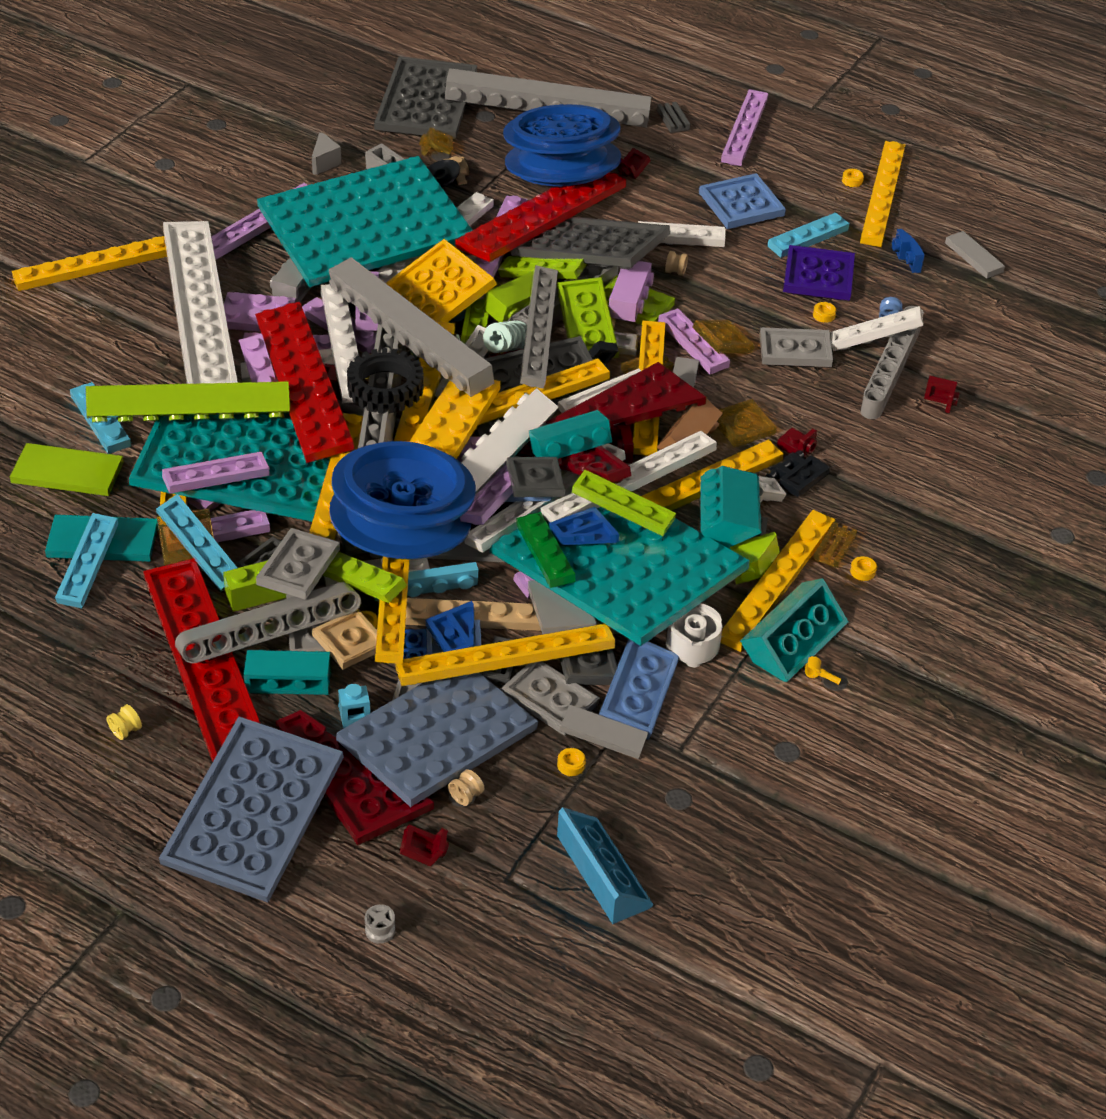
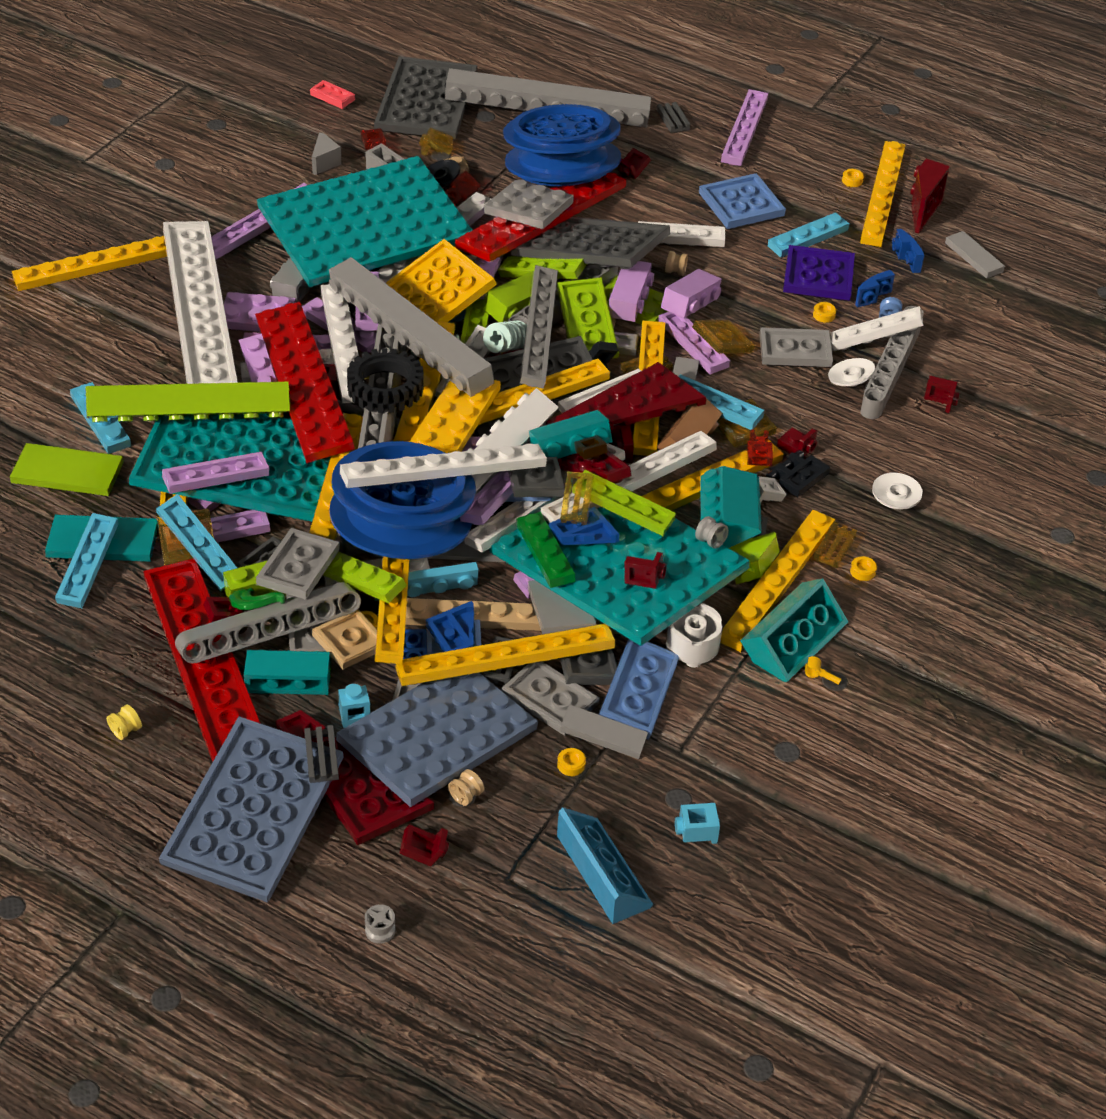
(220, 608): none -> dark red bracket
(244, 600): none -> green piece
(319, 733): none -> dark grey tile
(332, 94): none -> coral plate
(372, 138): none -> clear red plate
(442, 465): none -> white plate
(462, 187): none -> clear red plate
(528, 204): none -> light grey plate
(574, 518): none -> clear yellow tile
(591, 447): none -> dark brown plate
(644, 571): none -> dark red bracket
(691, 293): none -> lavender brick
(698, 823): none -> medium azure brick
(712, 532): none -> light grey wheel
(731, 407): none -> medium azure plate
(759, 450): none -> clear red plate
(851, 372): none -> white dish
(874, 287): none -> blue slope
(897, 491): none -> white dish
(927, 191): none -> dark red slope

